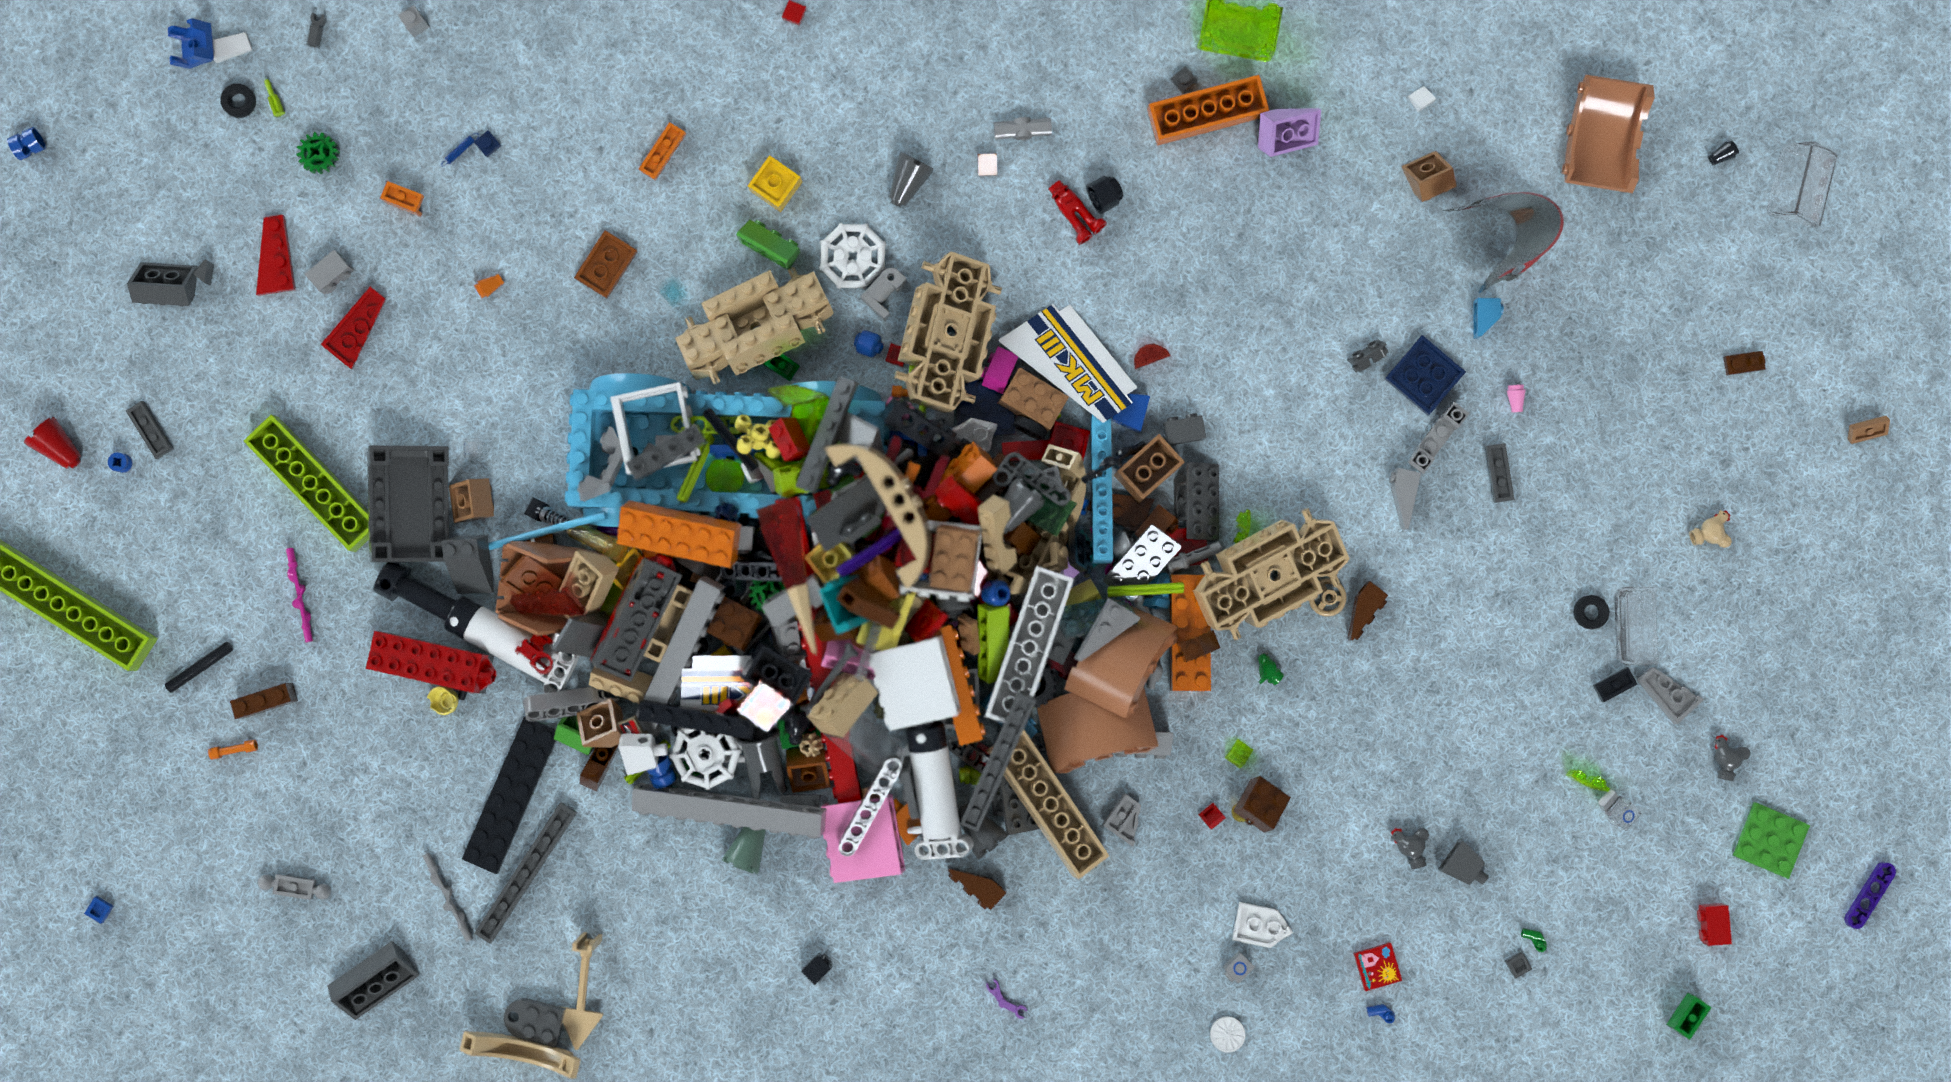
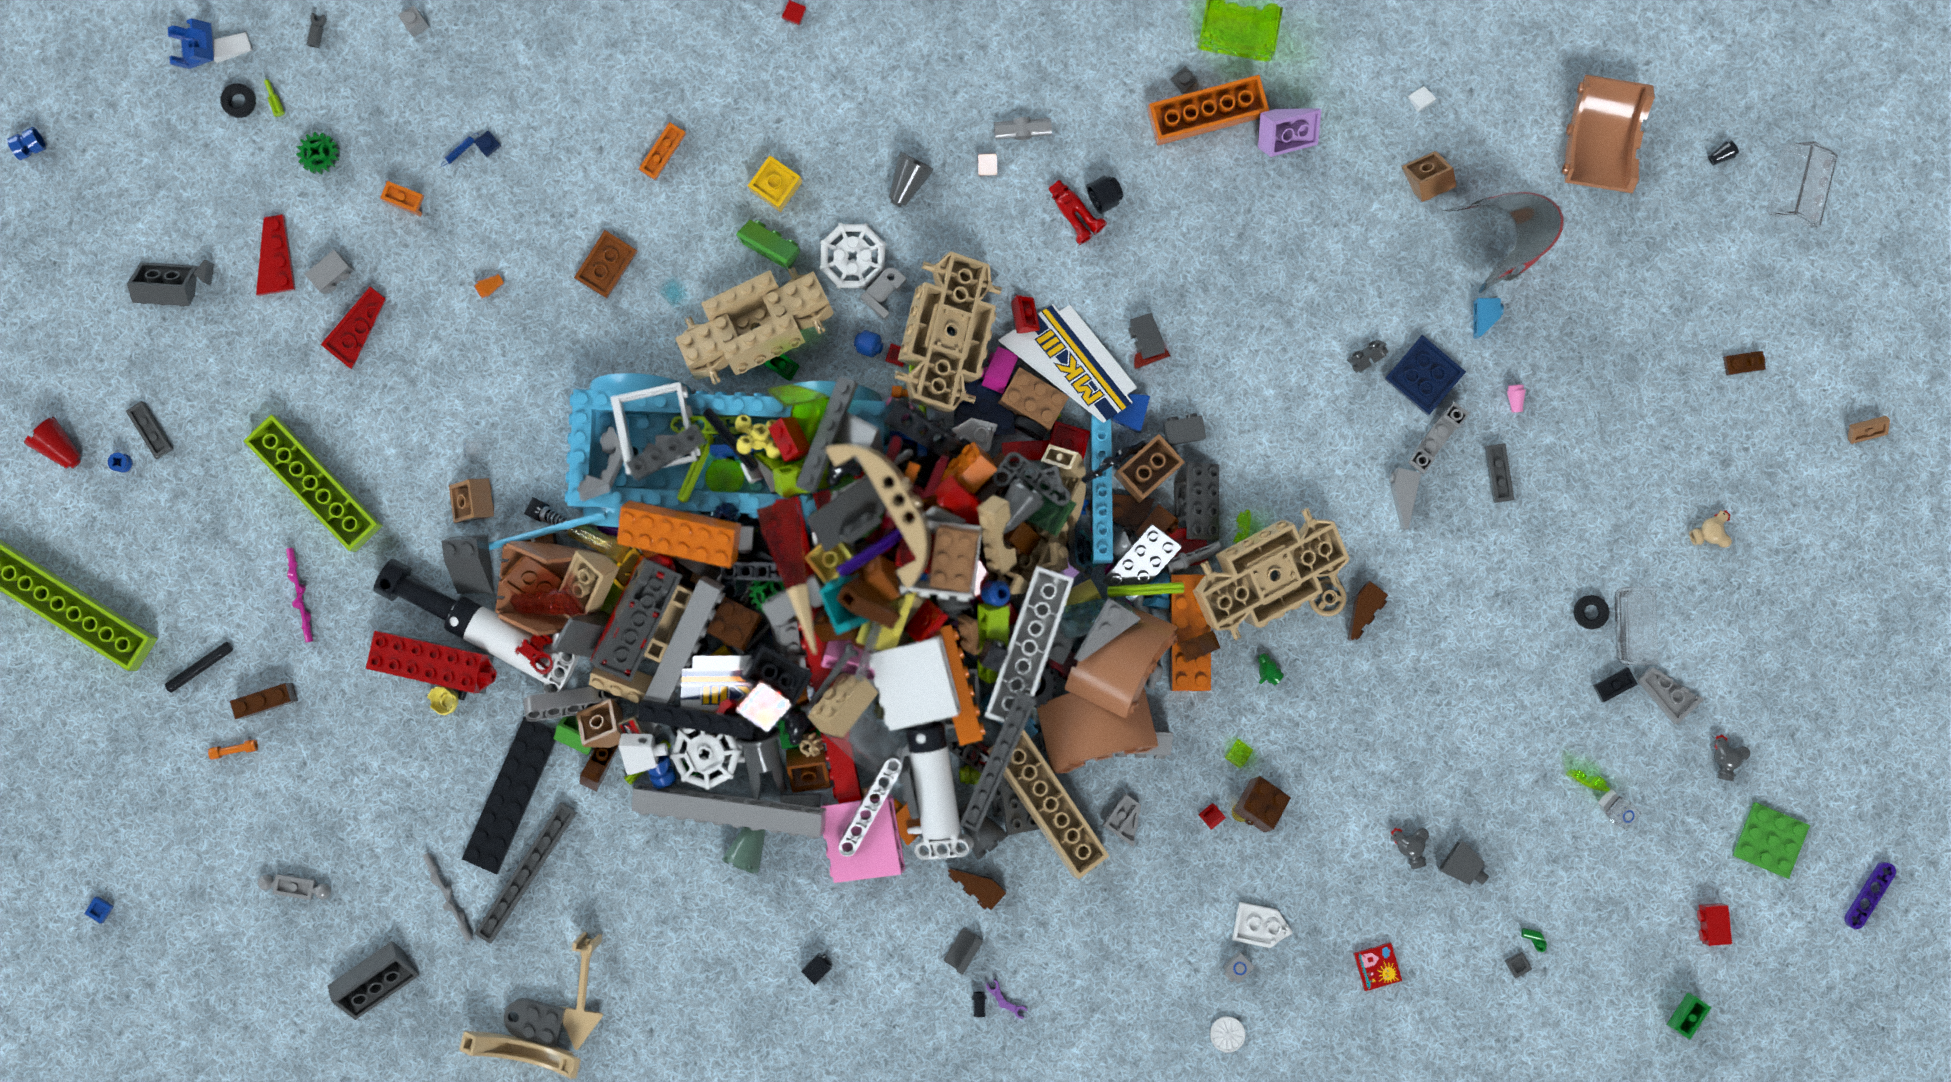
(407, 503): dark grey slope -> none
(938, 515): none -> white sticker
(963, 950): none -> dark grey panel
(979, 1003): none -> black pin
(993, 654): none -> black brick
(1024, 314): none -> red slope
(1147, 336): none -> dark grey brick
(1383, 1011): blue arm -> none

